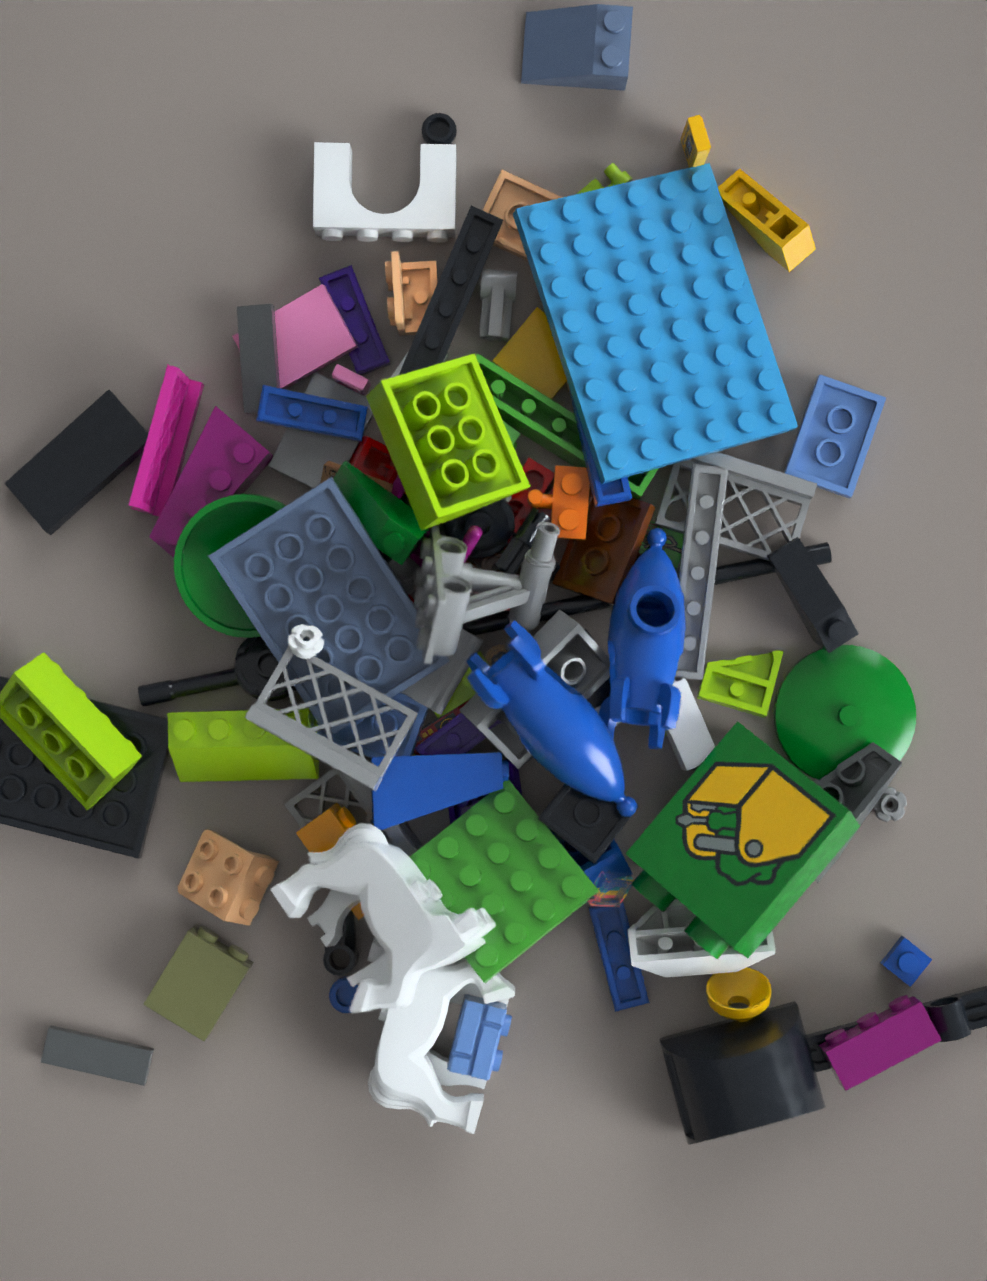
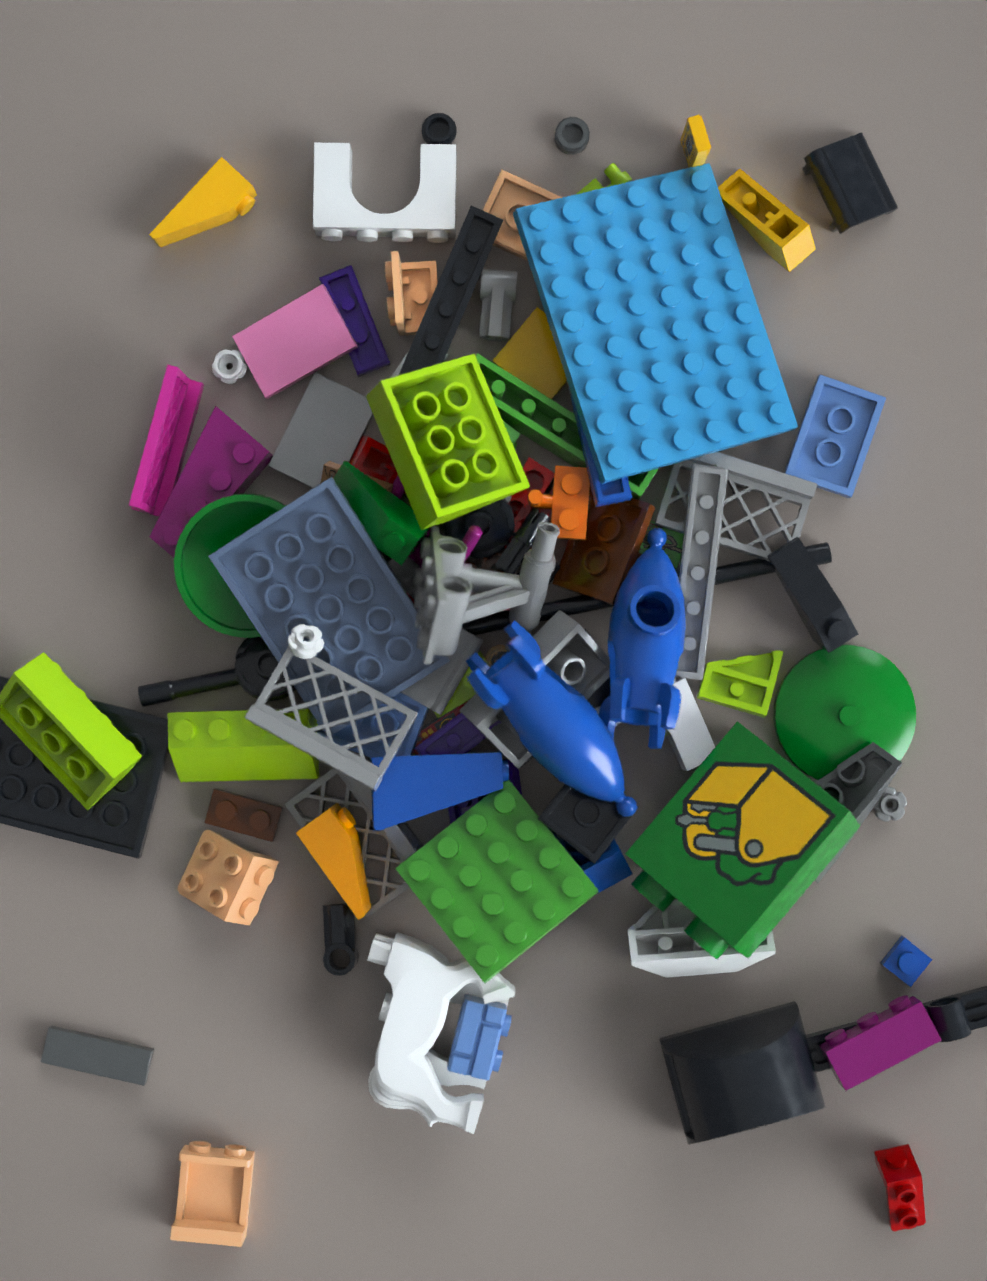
(79, 462): black tile -> none
(199, 982): olive brick -> none
(210, 203): none -> yellow slope
(213, 1194): none -> light nougat panel
(225, 357): none -> white plate
(243, 815): none -> reddish brown plate
(257, 352): dark grey tile -> none
(311, 413): blue tile -> none
(342, 994): blue tile -> none
(351, 379): bright pink tile -> none
(398, 907): white piece -> none
(572, 135): none -> dark grey tile
(578, 47): sand blue slope -> none
(612, 889): clear tile -> none
(624, 980): blue tile -> none
(744, 987): yellow piece -> none
(849, 182): none -> black piece
(902, 1187): none -> red bracket

